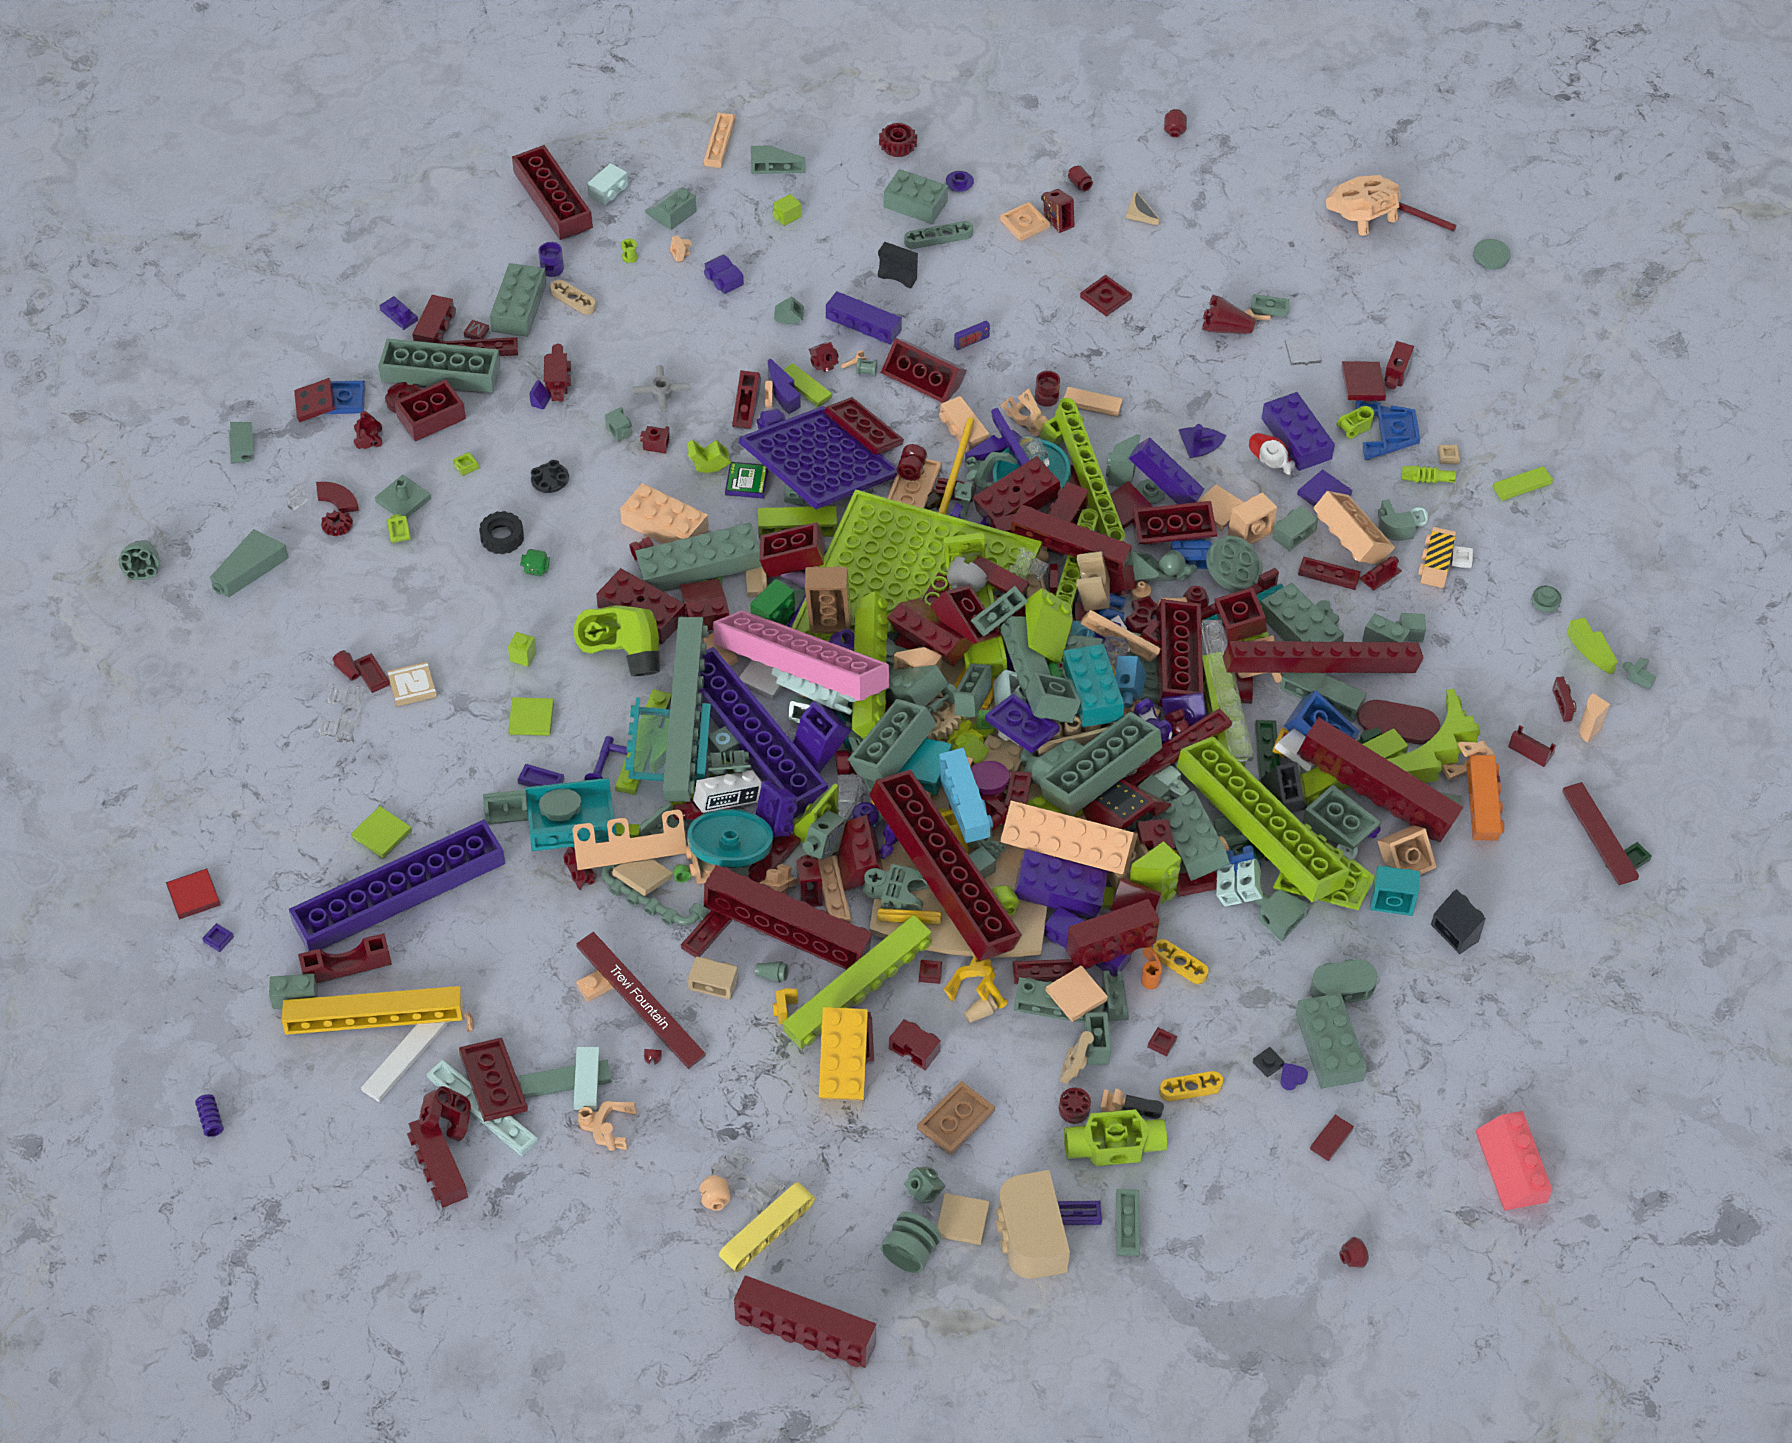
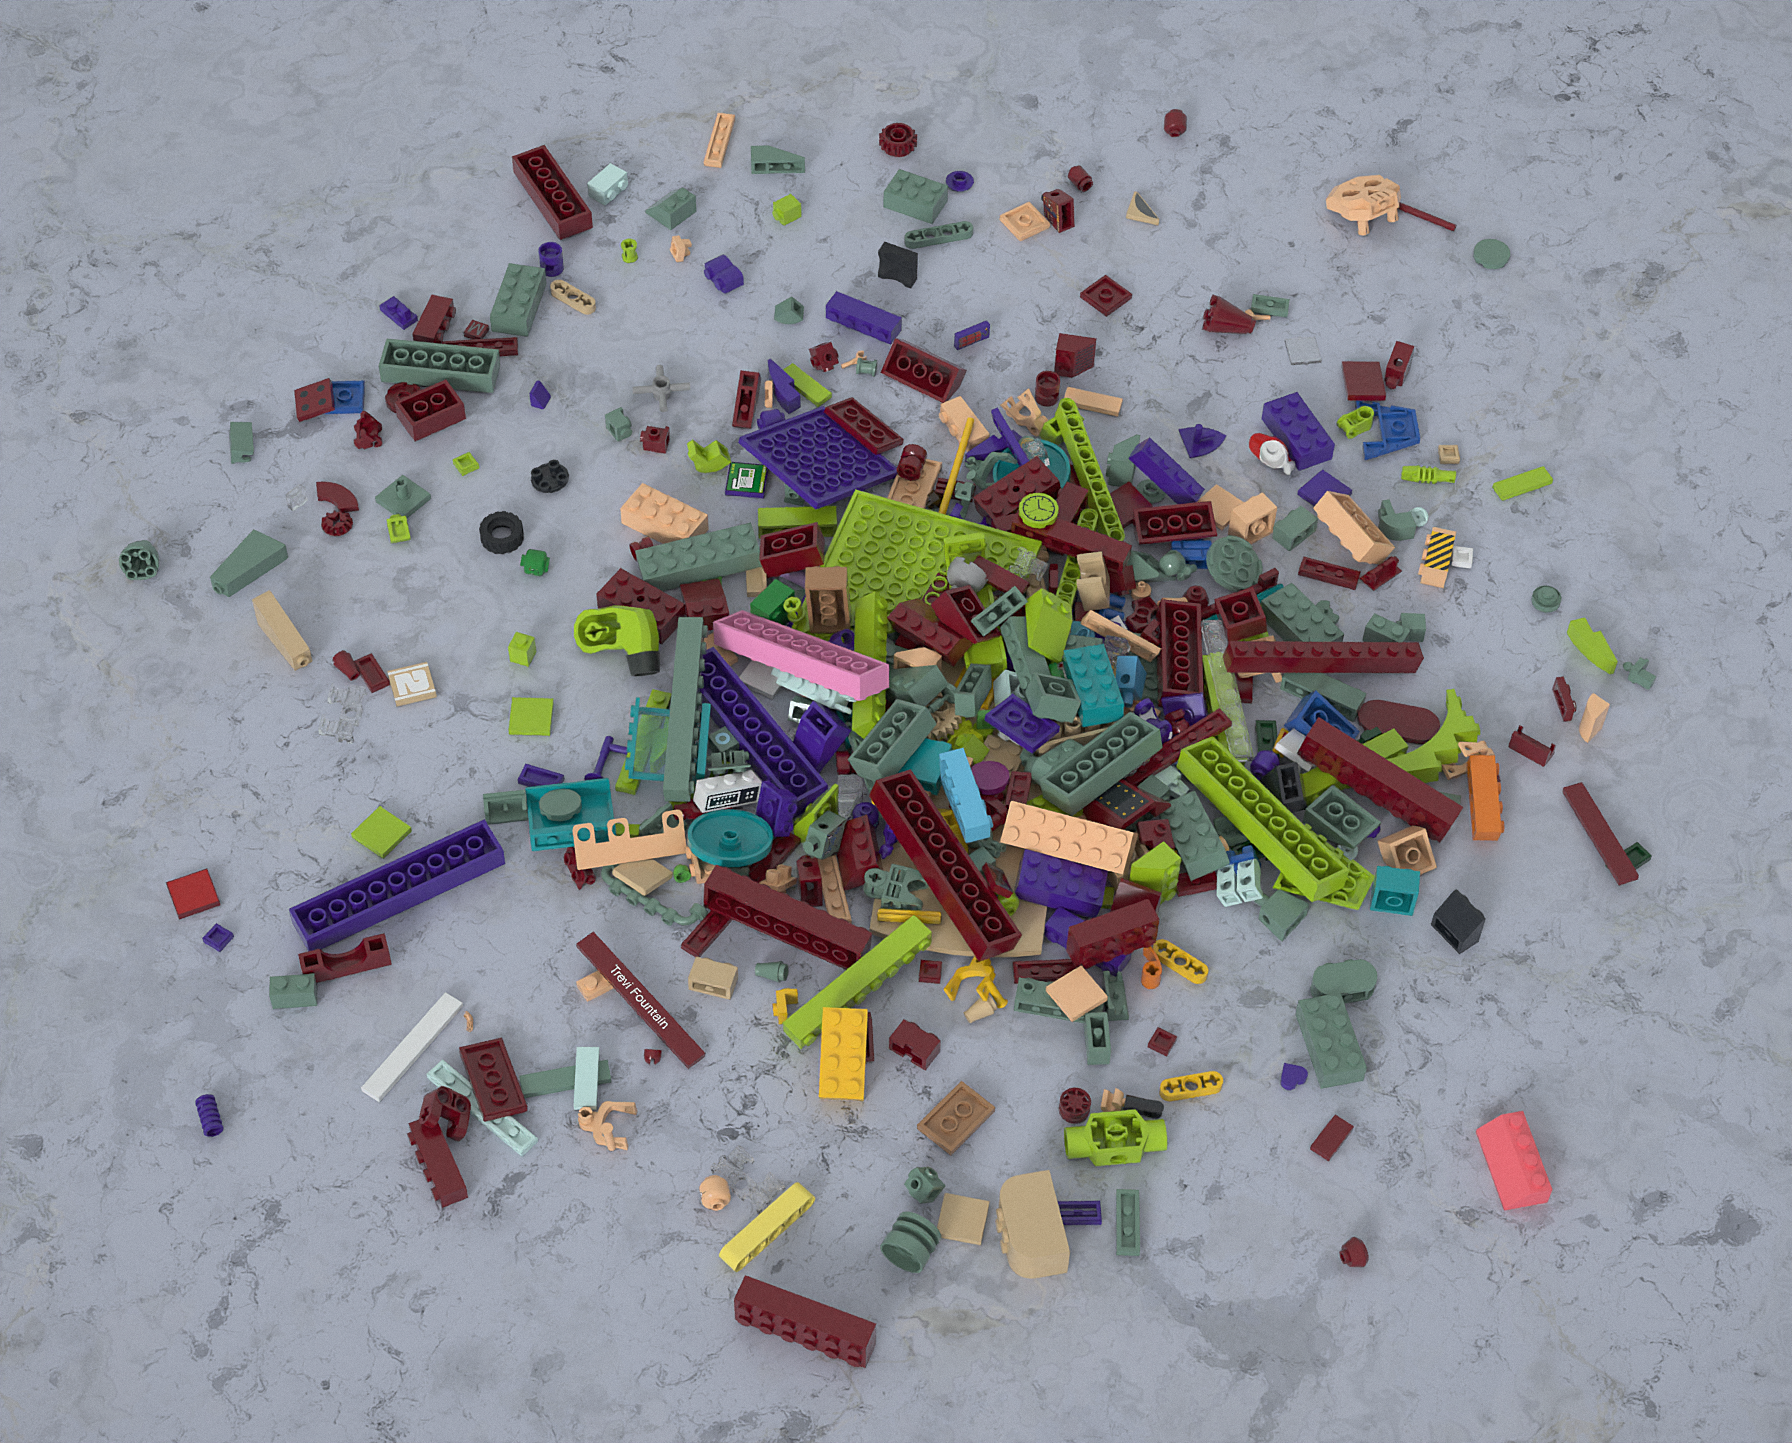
(281, 630): none -> tan slope
(372, 1010): yellow brick -> none
(556, 373): dark red hinge -> none
(796, 608): none -> lime bush
(997, 880): none -> dark red tile
(1038, 510): none -> lime tile
(1074, 355): none -> dark red slope
(1076, 1057): tan plate -> none
(1263, 763): none -> dark purple head
(1268, 1062): black plate -> none

